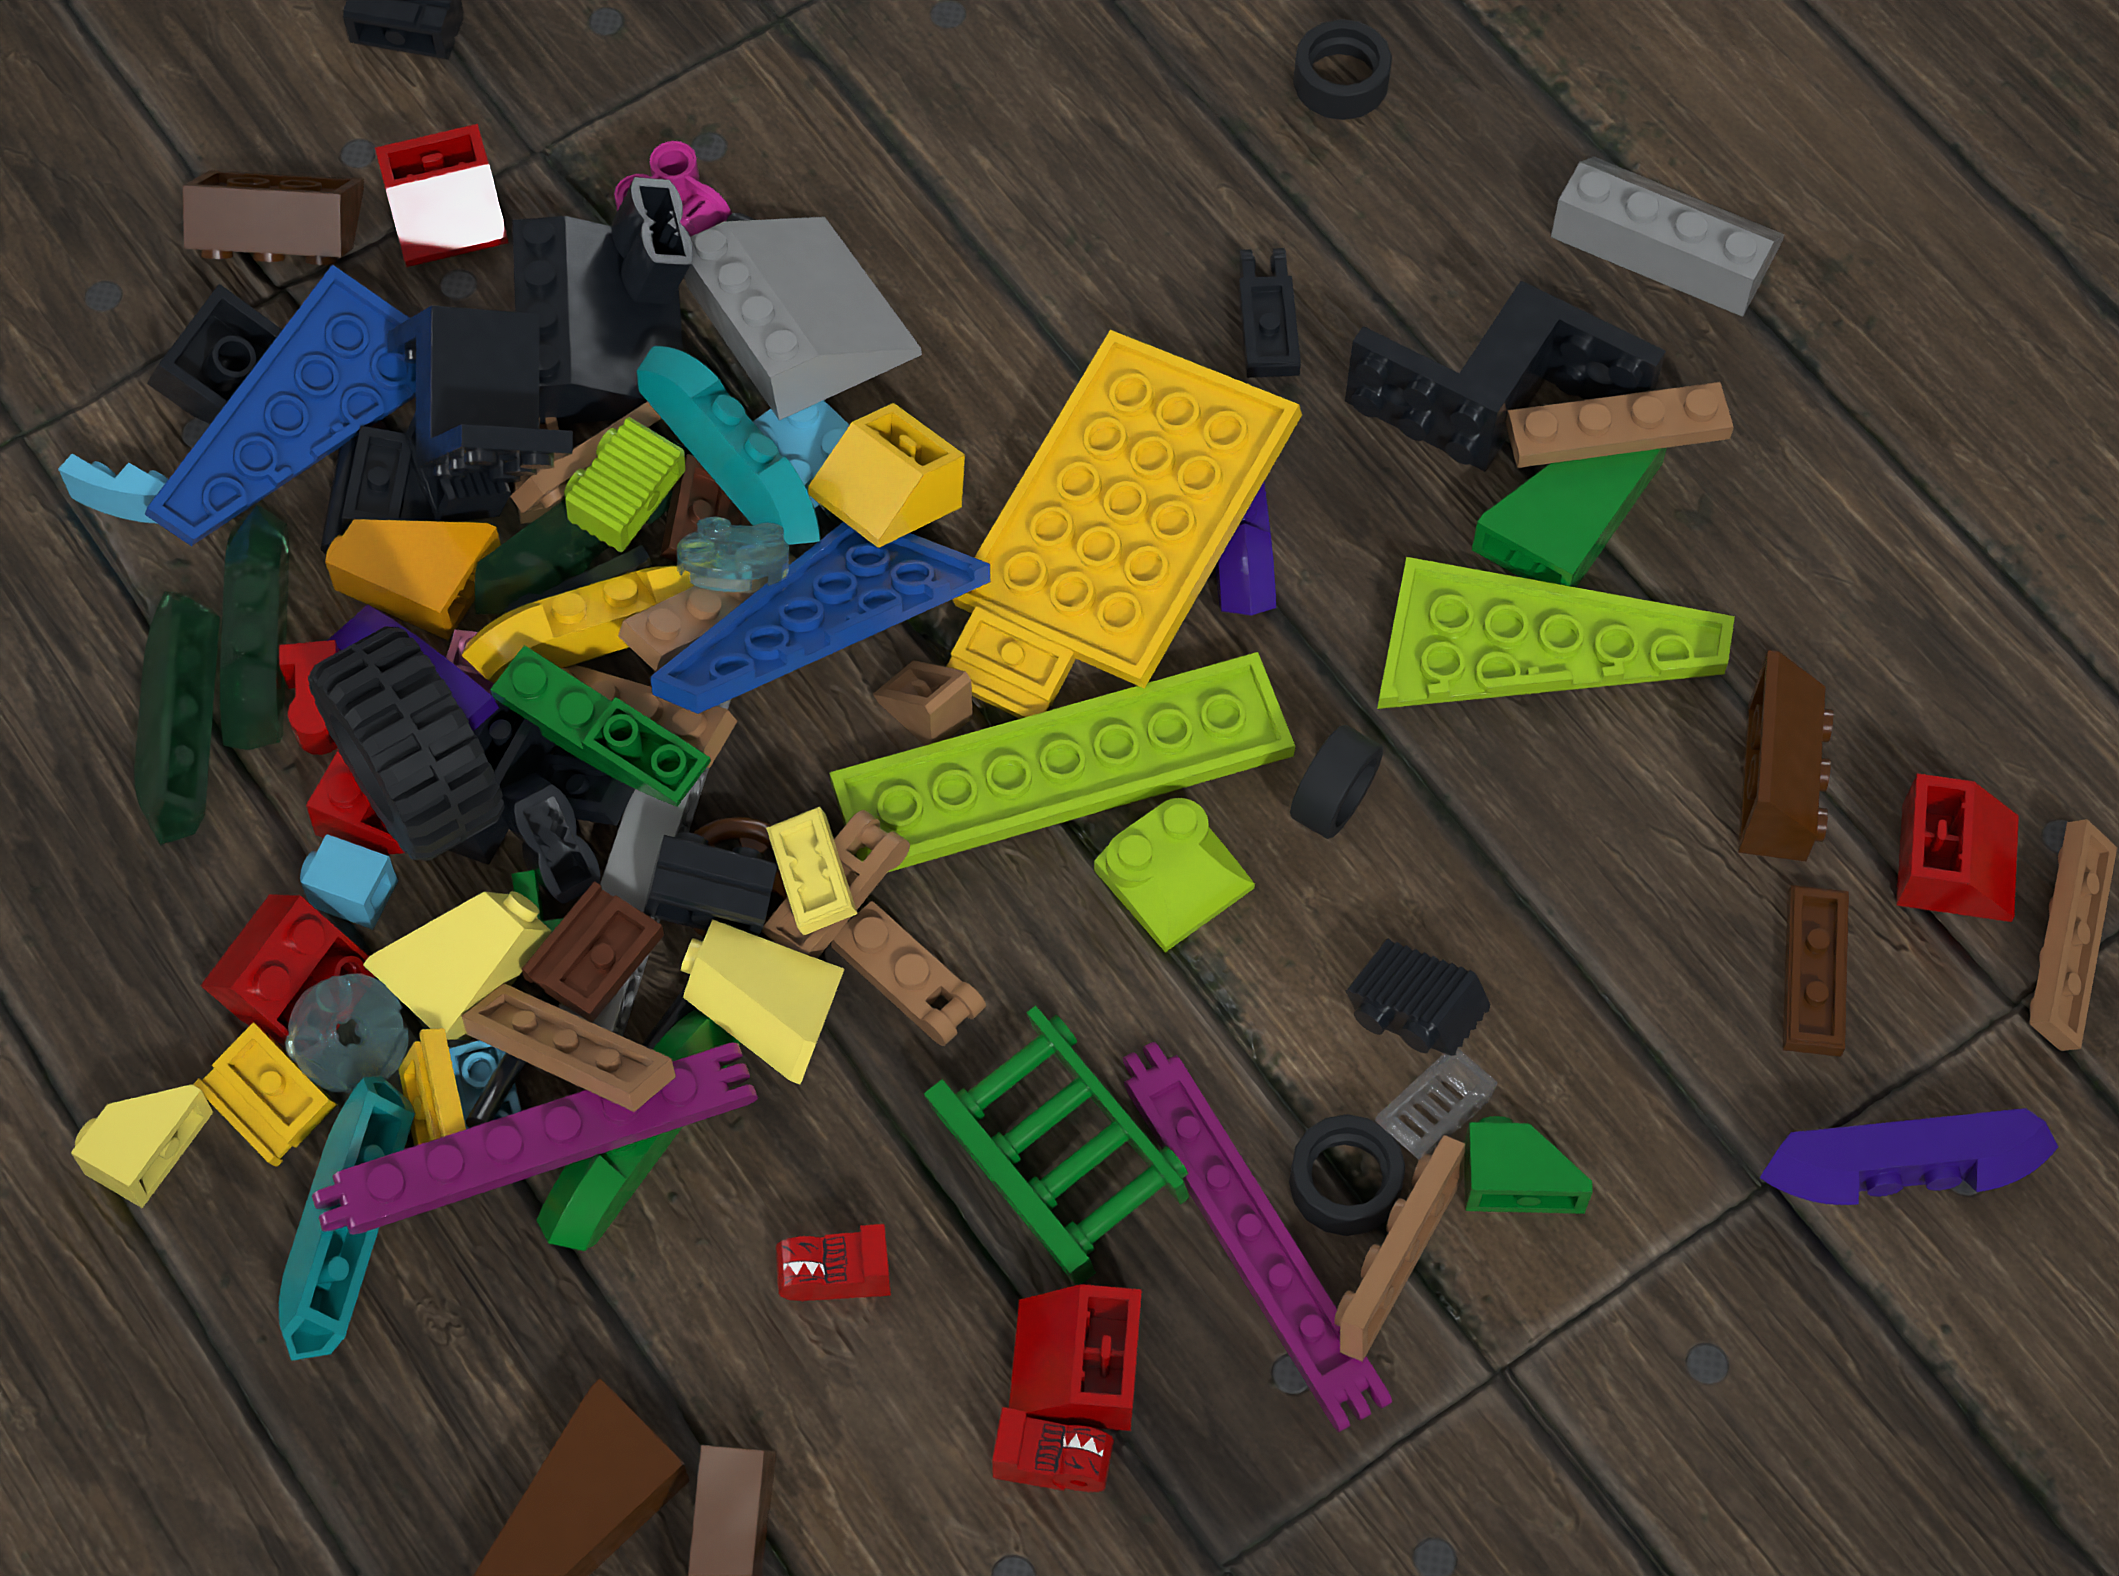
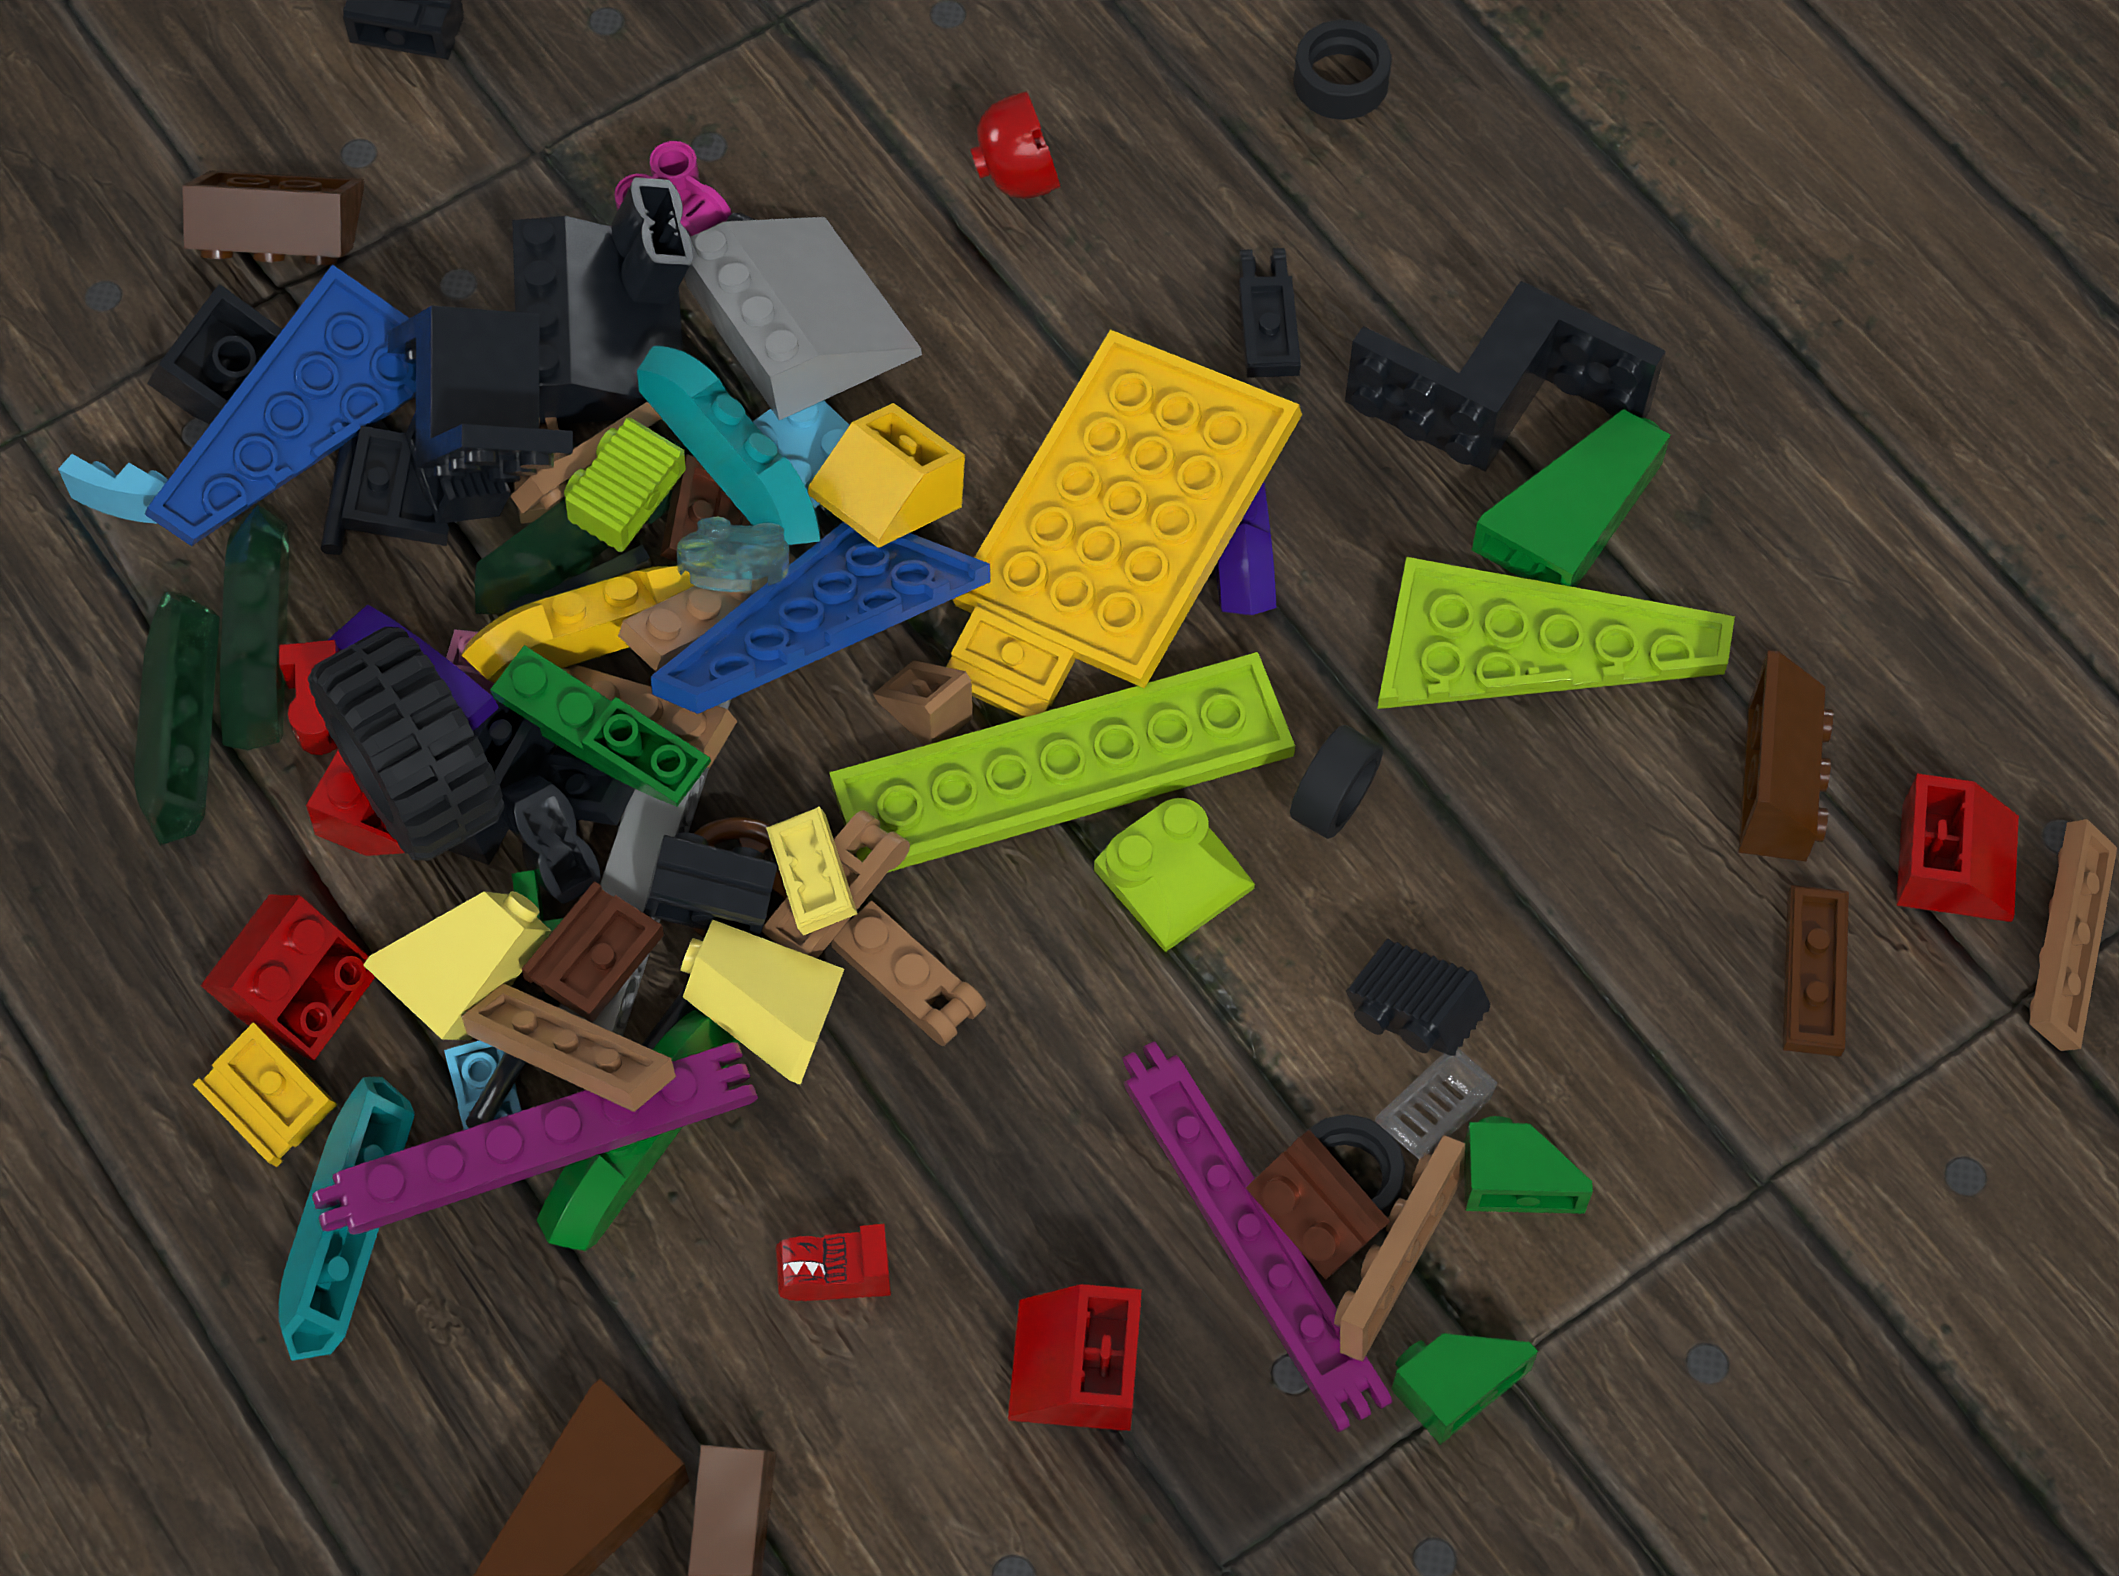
(140, 1140): light yellow slope -> none
(316, 1043): clear light blue plate -> none
(348, 881): medium azure brick -> none
(412, 568): light orange slope -> none
(431, 1088): yellow plate -> none
(441, 195): slope -> none
(1014, 149): none -> red cylinder
(1037, 1197): green fence -> none
(1050, 1453): red leg -> none
(1317, 1204): none -> copper plate
(1458, 1378): none -> green slope
(1619, 424): medium nougat plate -> none
(1665, 234): light grey slope -> none
(1935, 1152): dark purple brick -> none

